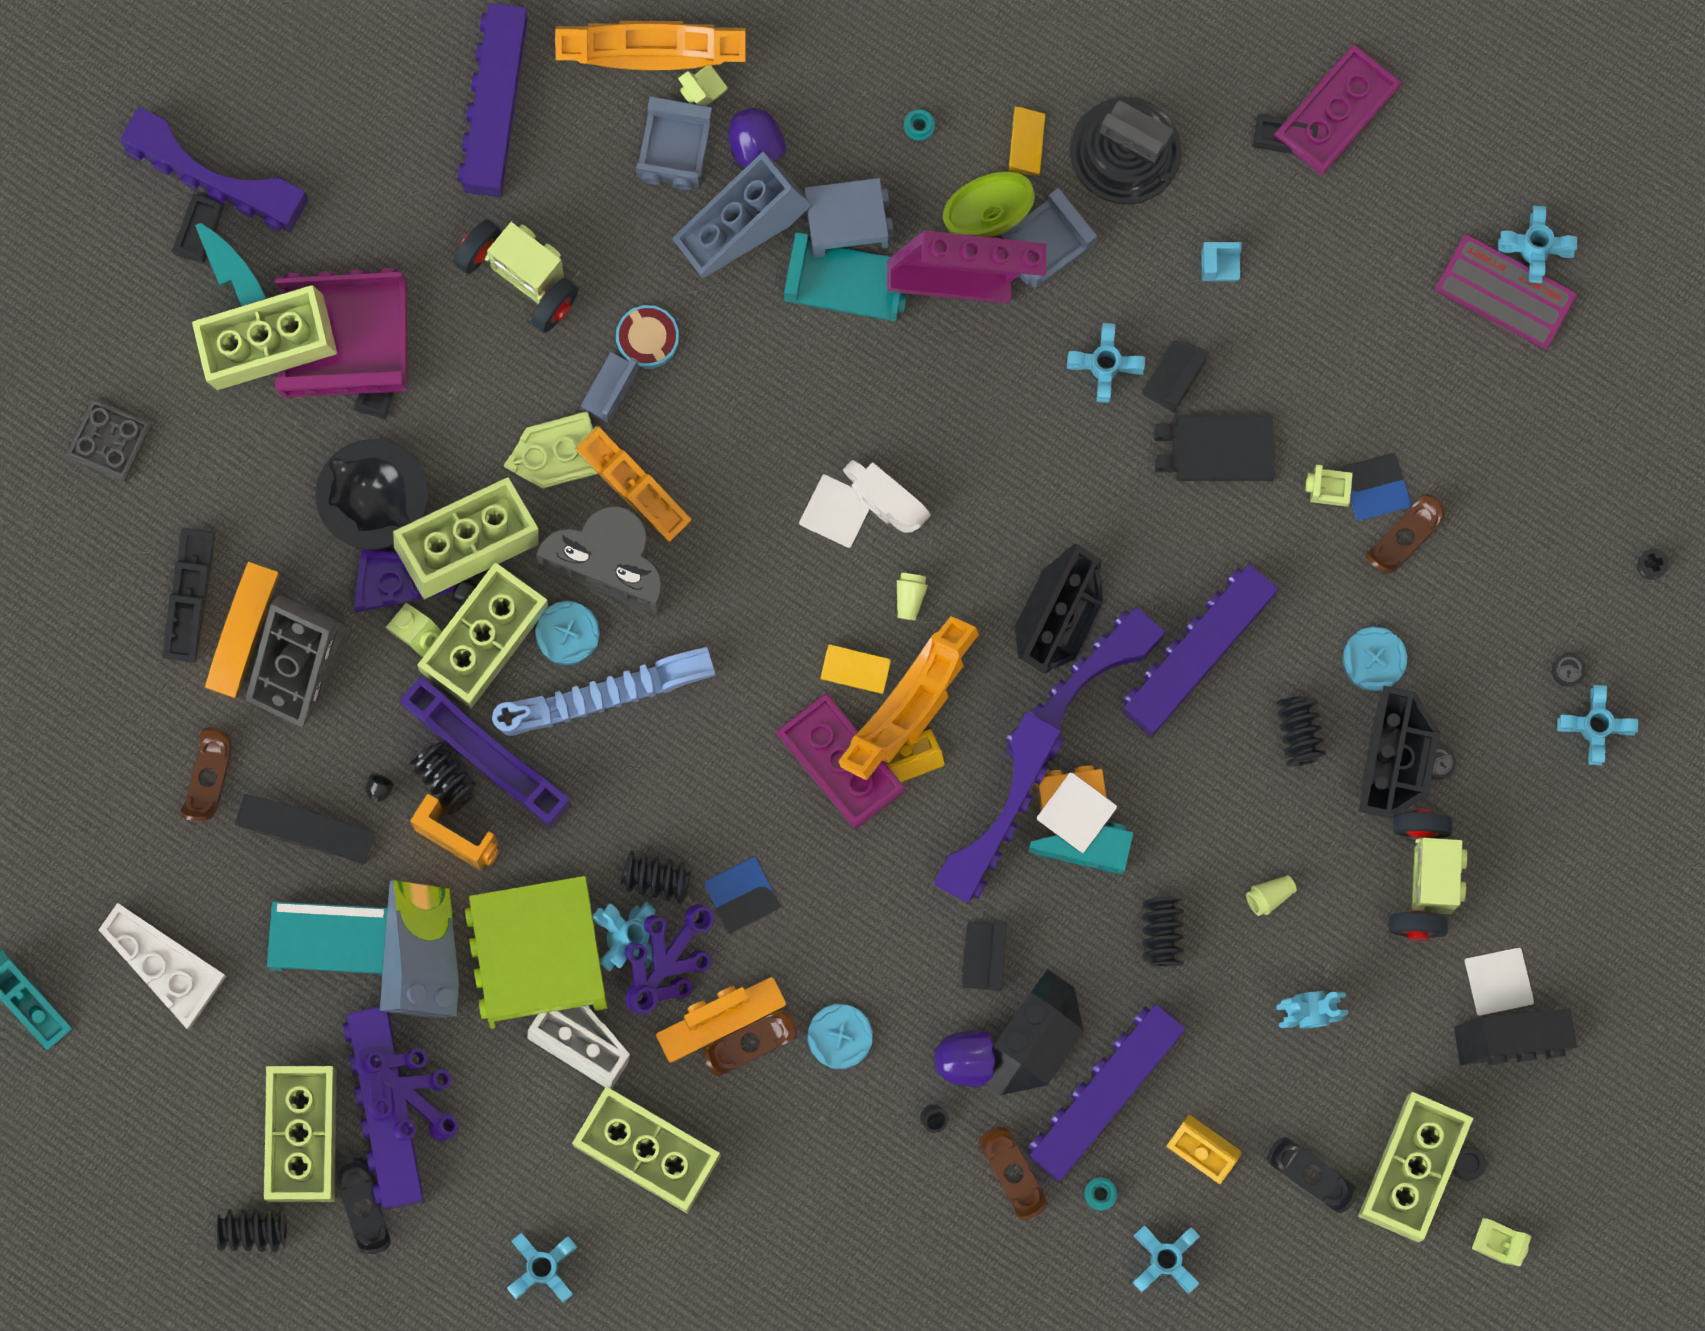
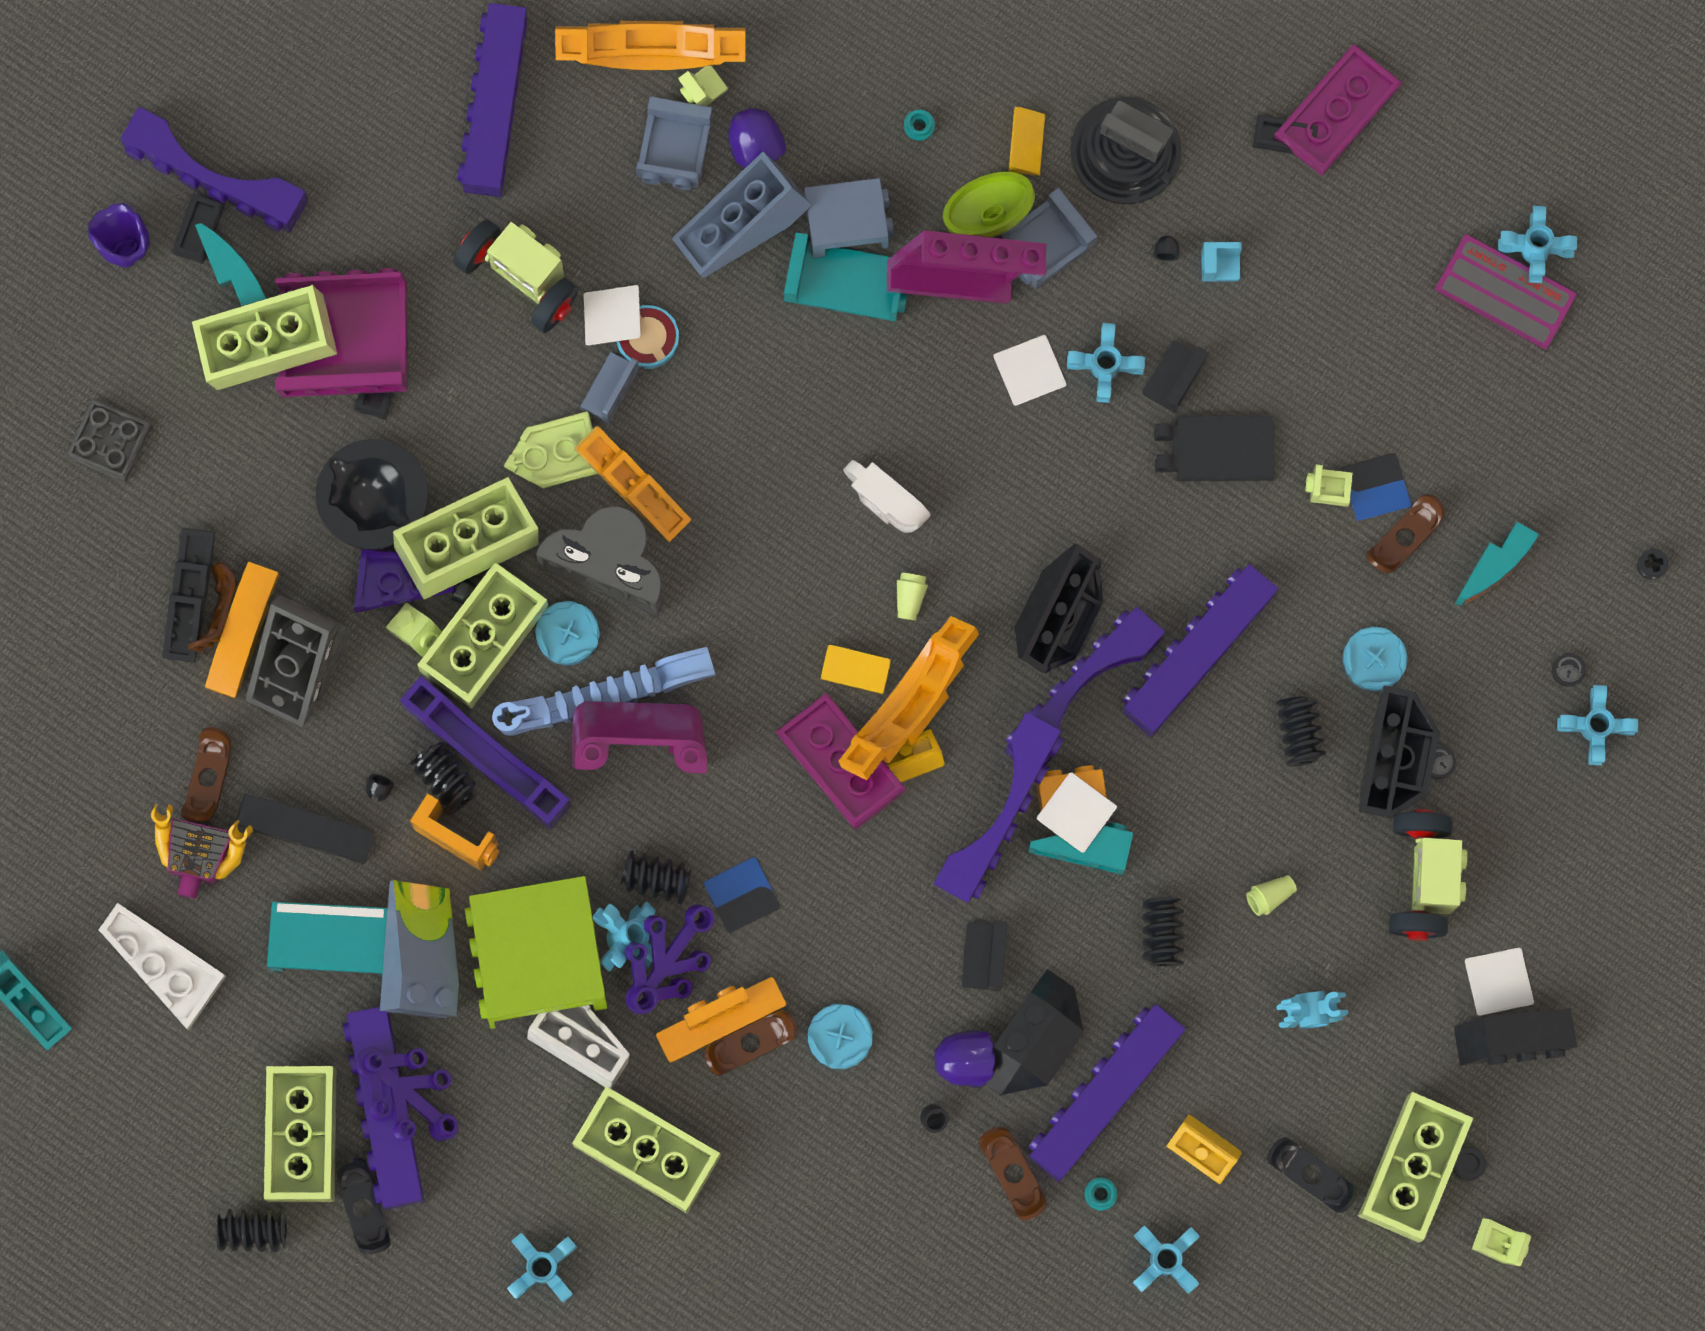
(119, 235): none -> dark purple hair
(197, 850): none -> torso
(225, 588): none -> reddish brown piece
(612, 315): none -> white sticker
(628, 723): none -> magenta windscreen
(834, 511): white sticker -> none
(1029, 370): none -> white sticker
(1166, 249): none -> black hinge
(1497, 563): none -> teal slope

